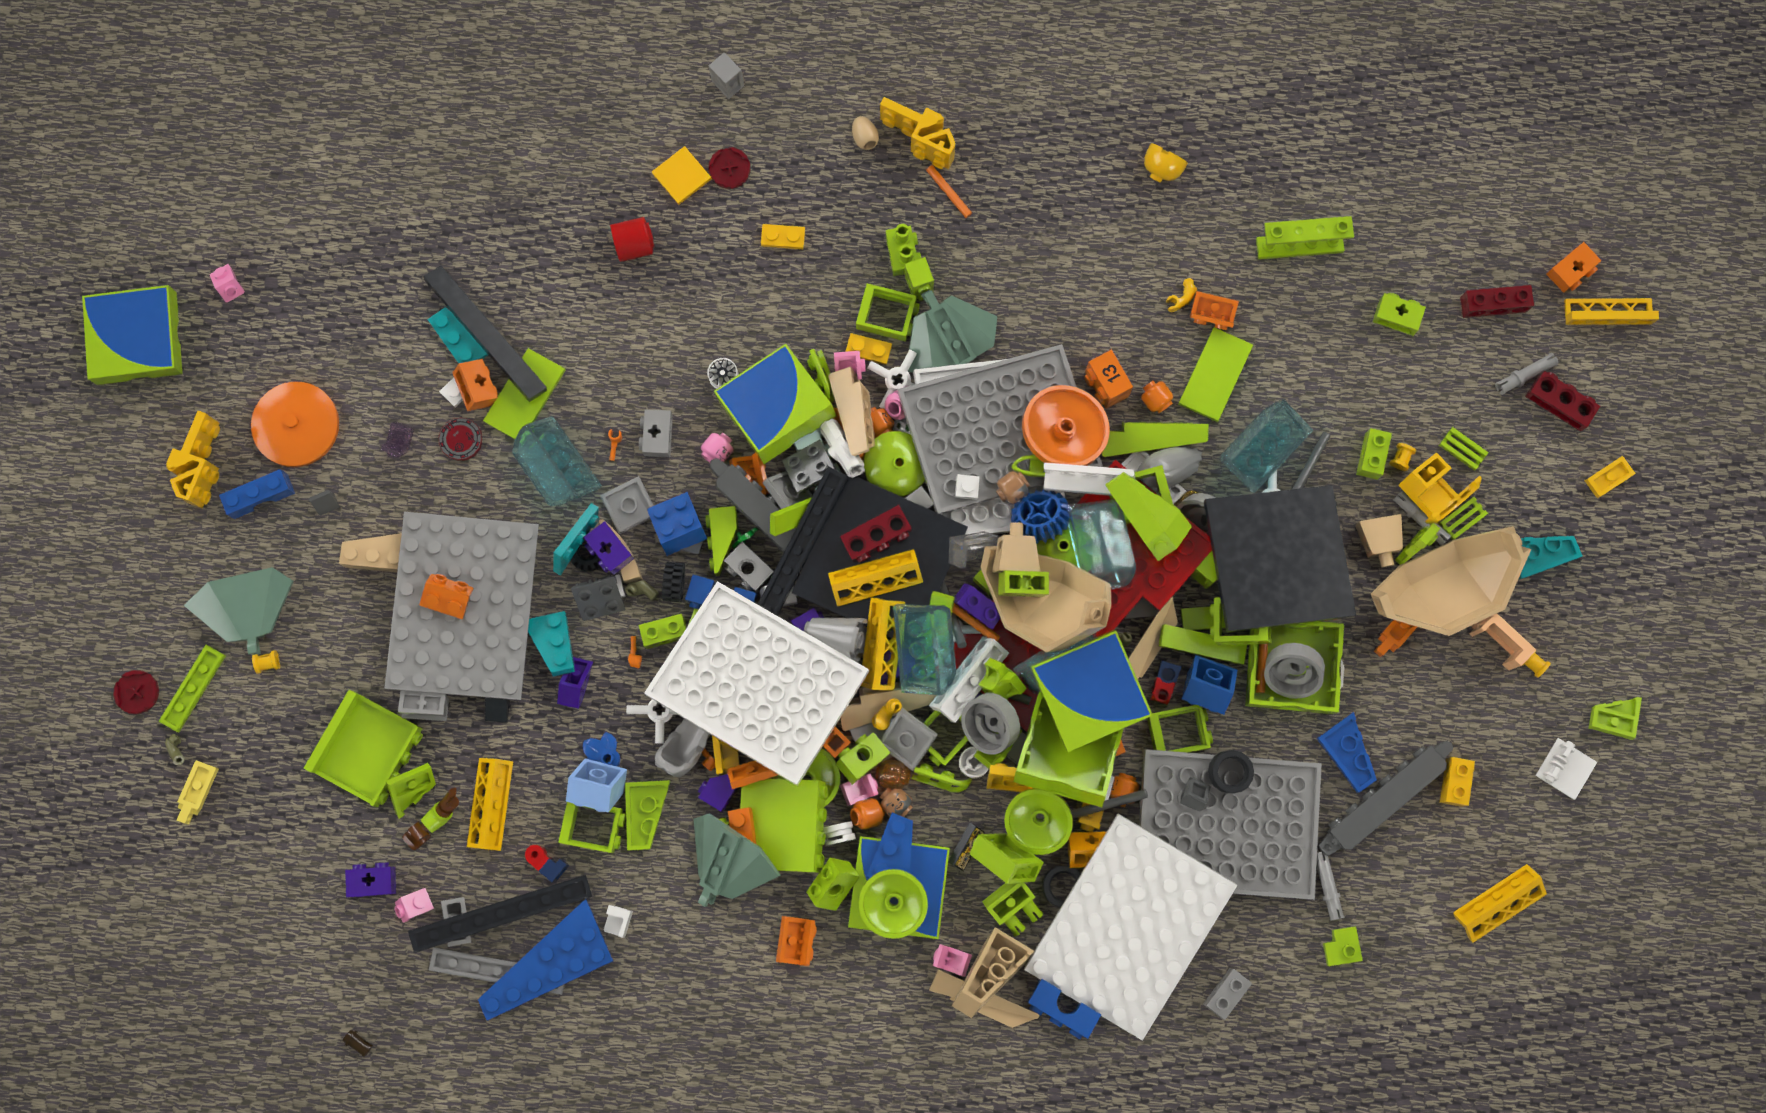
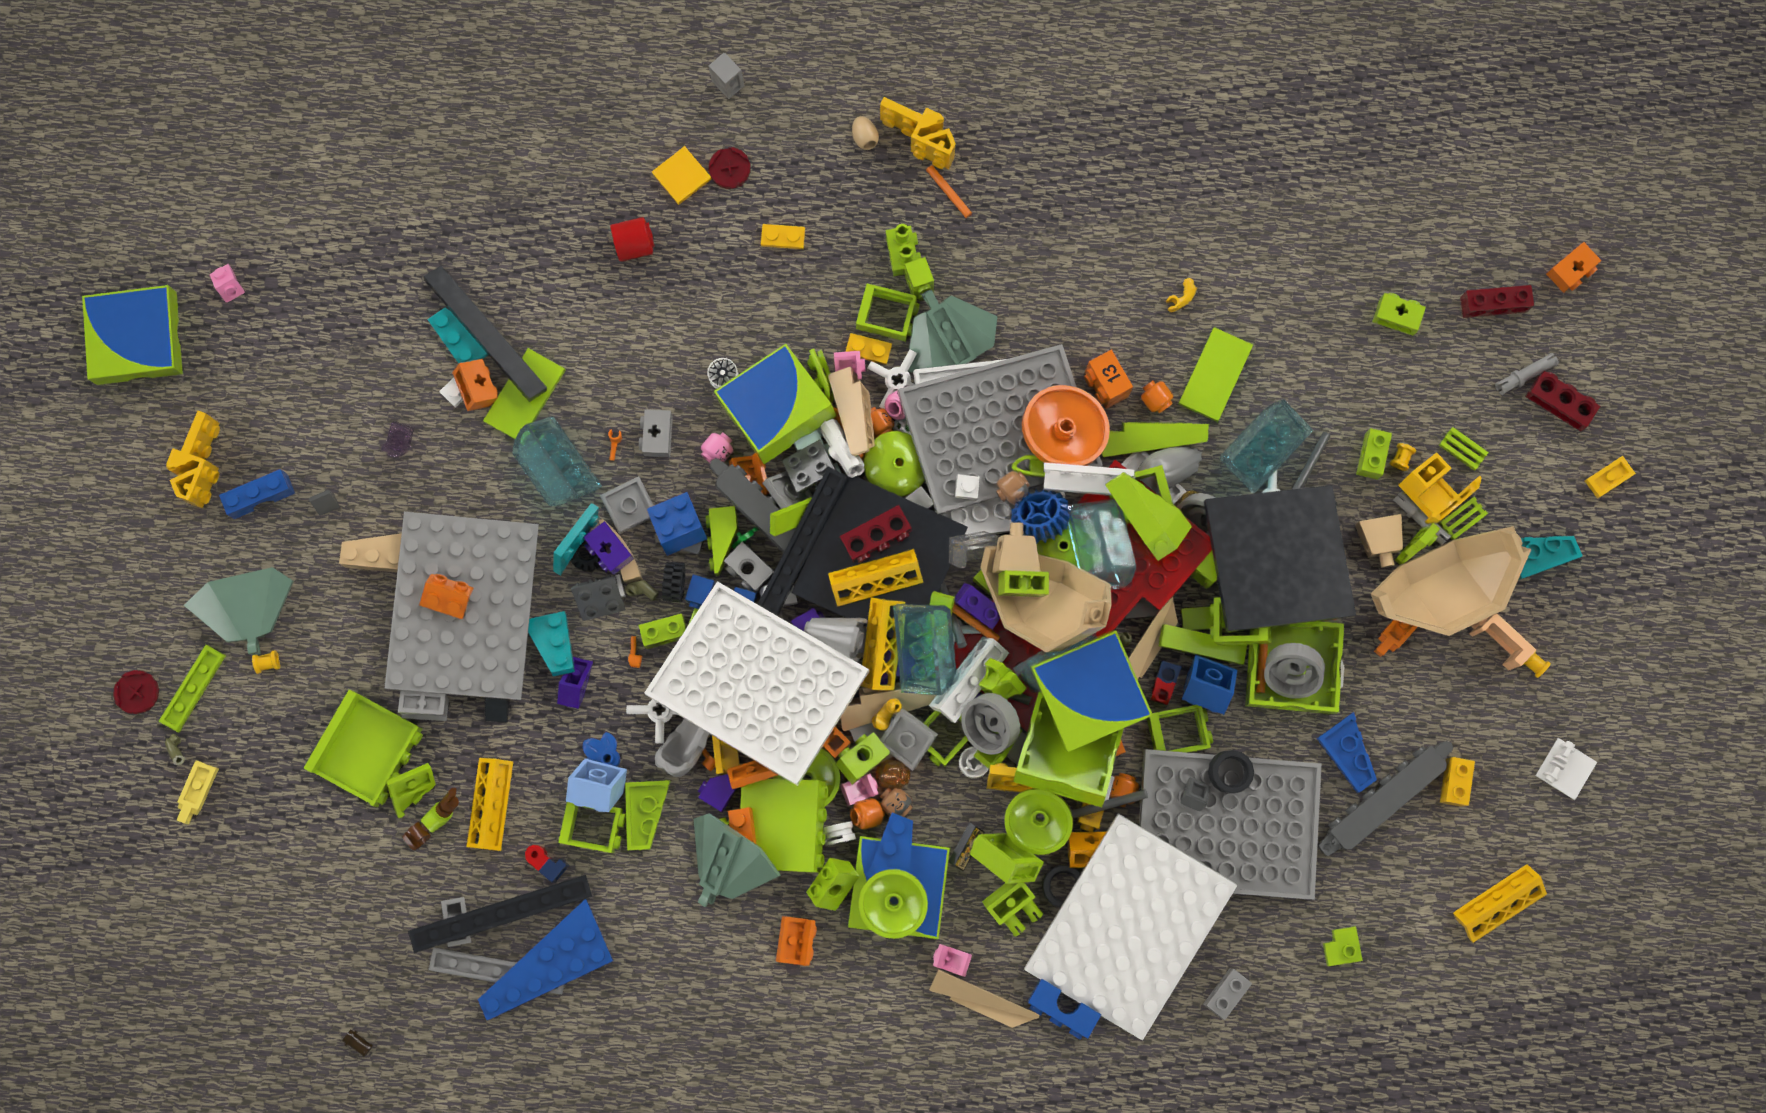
(295, 424): orange dish -> none
(357, 880): dark purple brick -> none
(413, 905): bright pink bracket -> none
(460, 439): tile -> none
(617, 921): white panel -> none
(946, 779): lime piece -> none
(994, 966): tan wedge -> none
(1163, 164): yellow cylinder -> none
(1214, 310): orange bracket -> none
(1304, 237): lime fence -> none
(1329, 888): light grey pin -> none
(1609, 316): yellow fence -> none
(1617, 718): lime wing -> none

